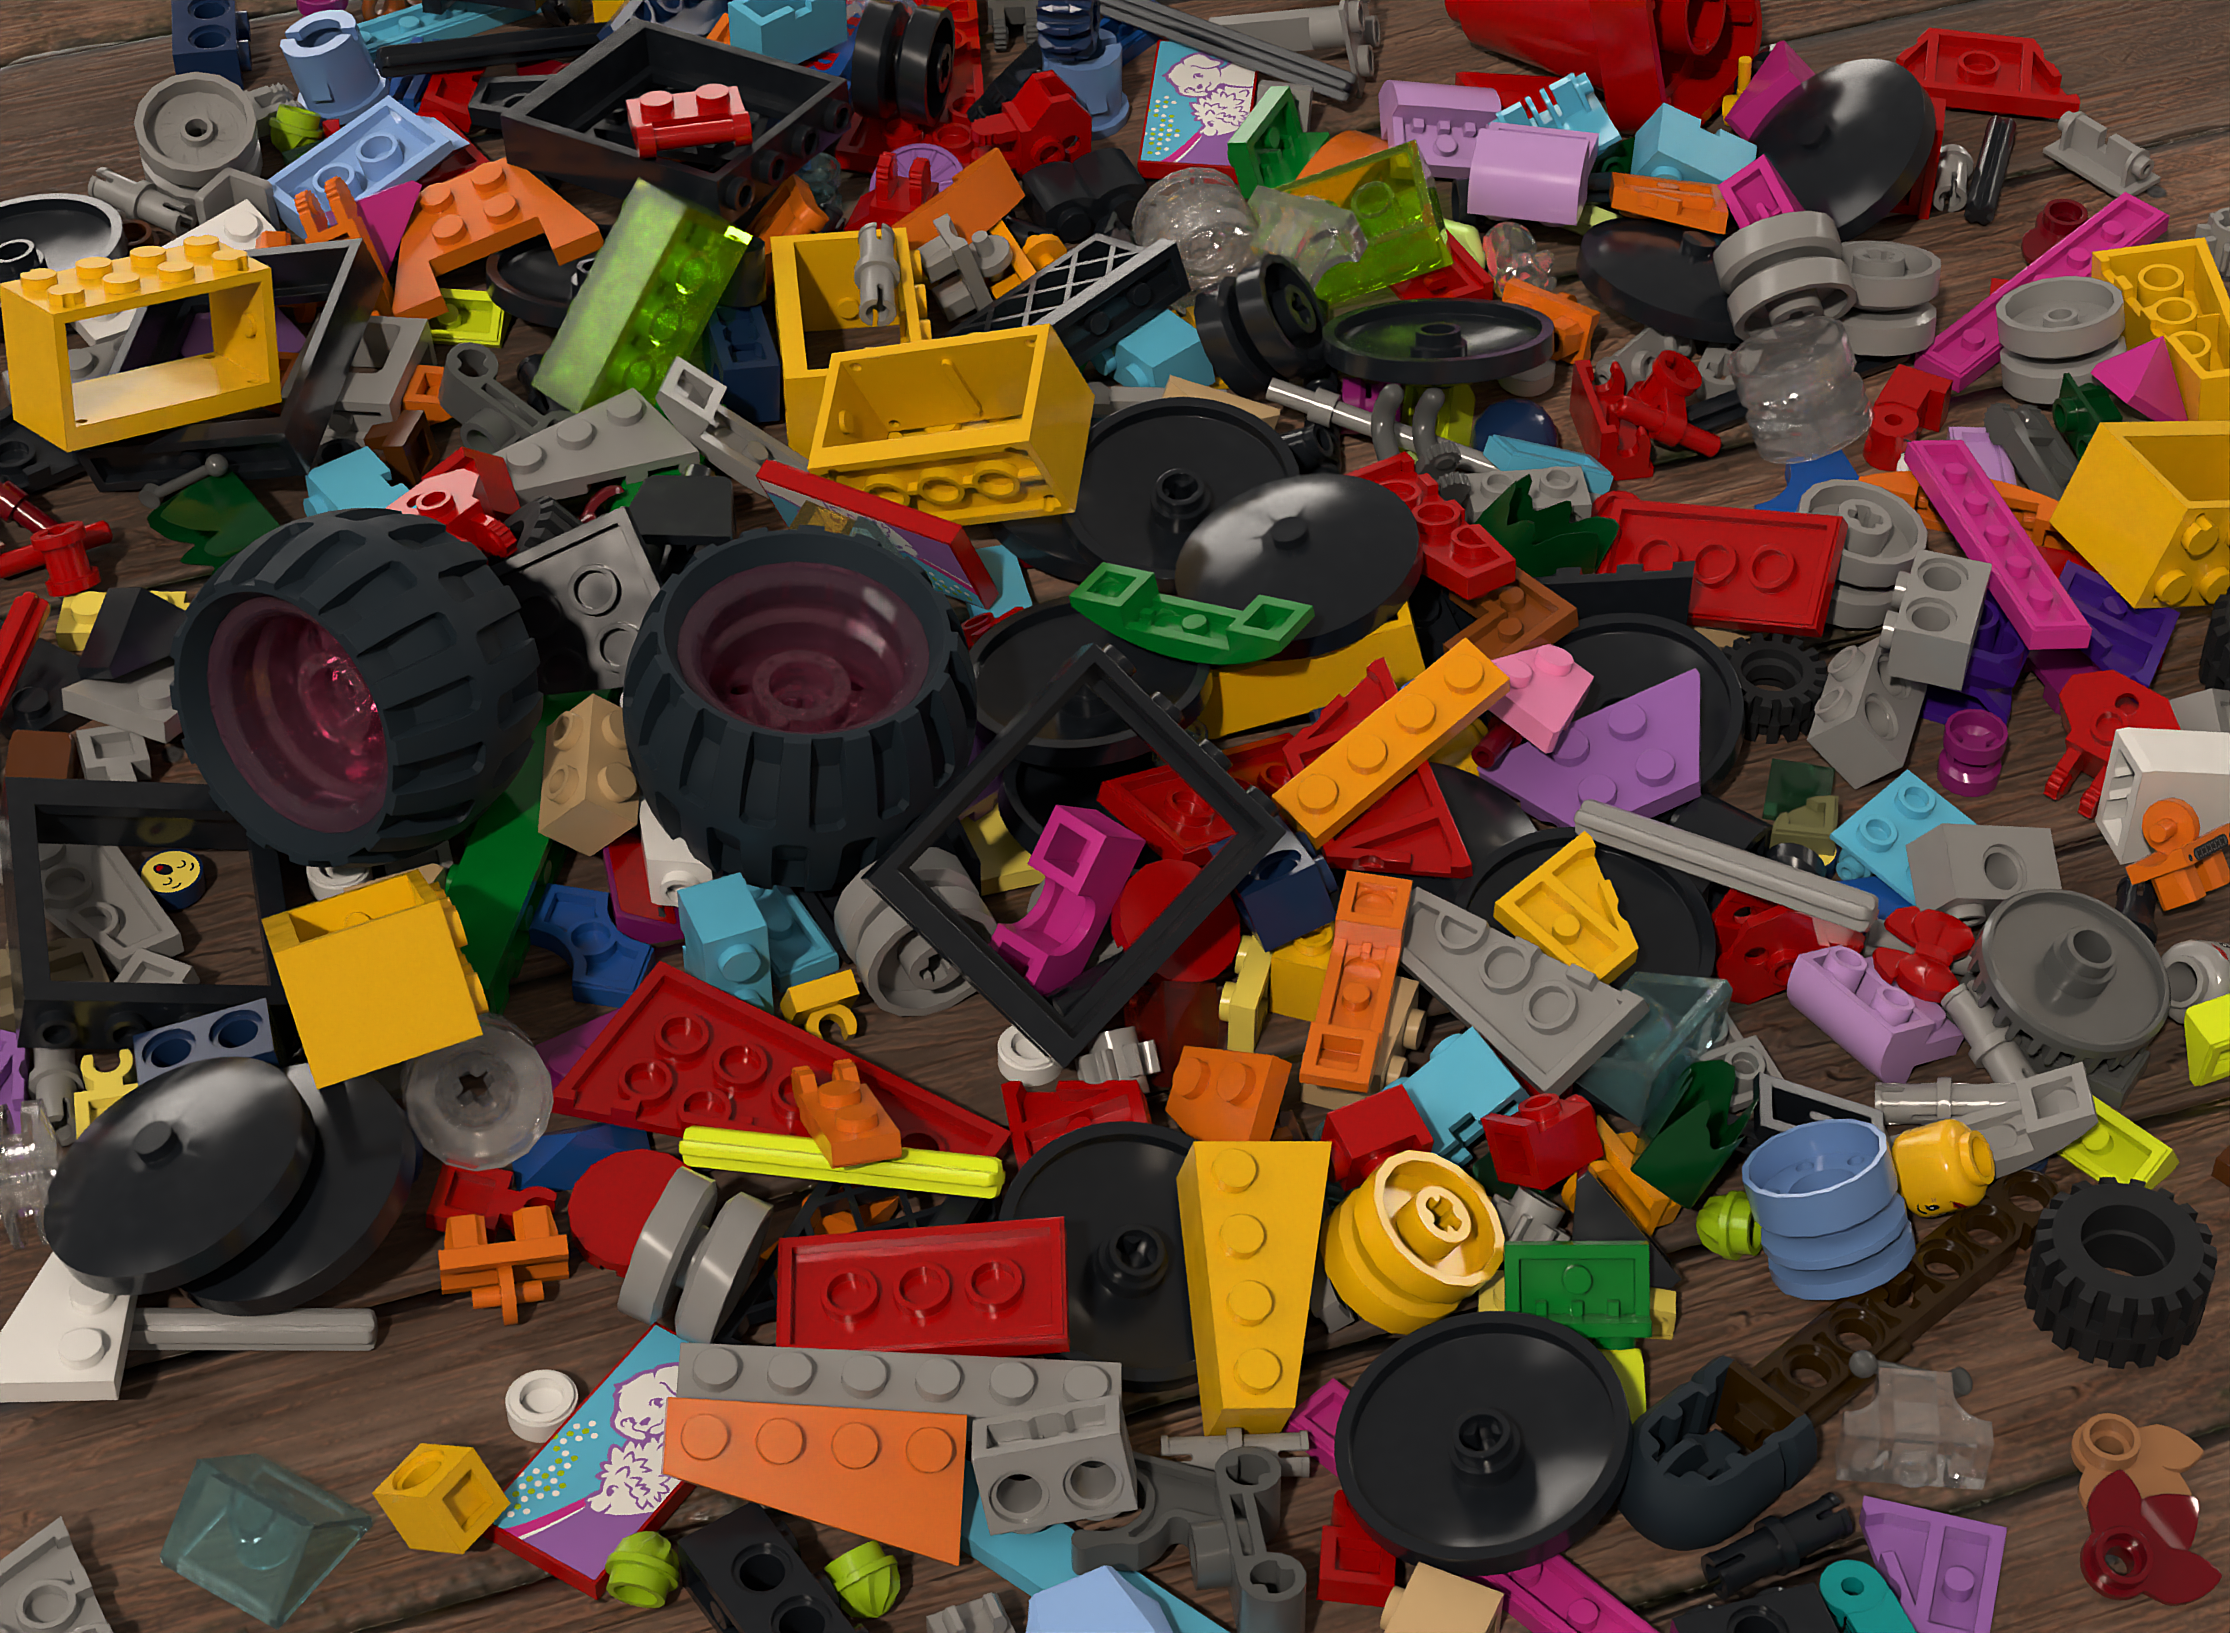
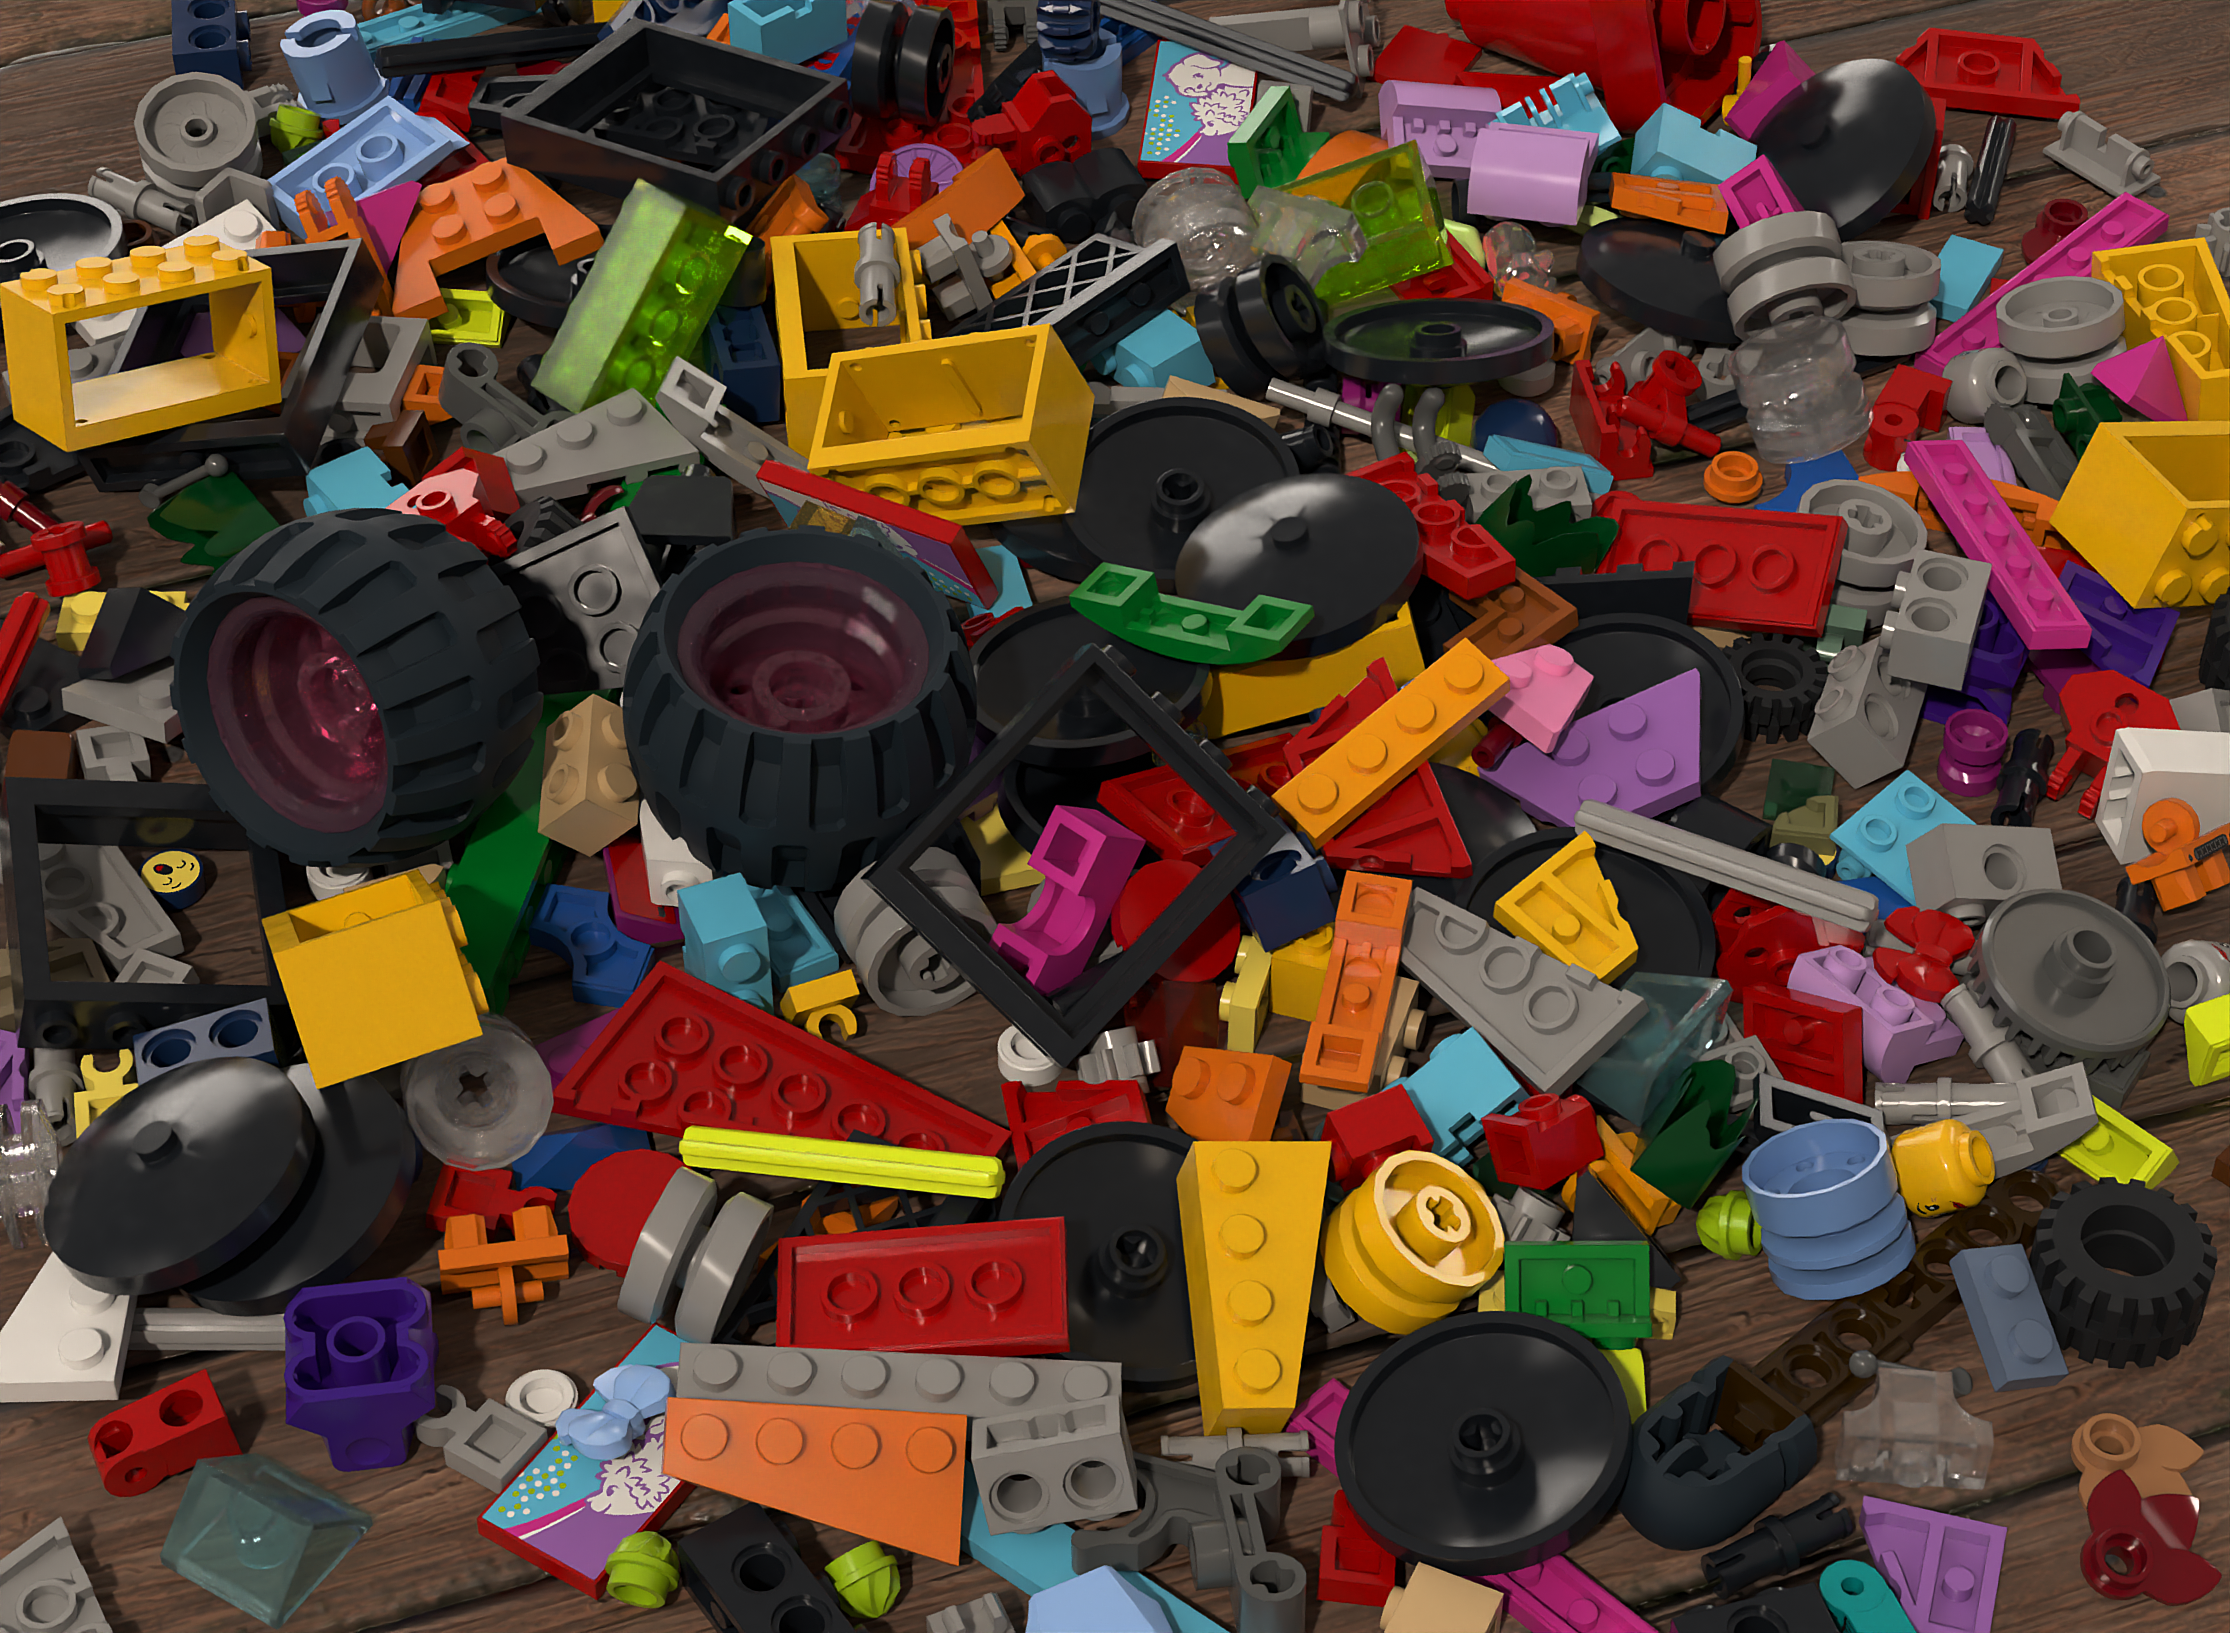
(161, 1436): none -> red leg
(360, 1368): none -> dark purple piece
(441, 1498): yellow brick -> none
(481, 1444): none -> light grey plate
(630, 1396): none -> light blue piece
(688, 119): red plate -> none
(845, 1117): orange hinge -> none
(1424, 58): none -> red piece
(1733, 477): none -> orange plate
(1808, 1037): none -> red wing
(1842, 629): none -> sand green tile
(1964, 276): none -> medium azure tile
(1983, 379): none -> light grey head
(2008, 1318): none -> sand blue plate
(2023, 779): none -> black pin

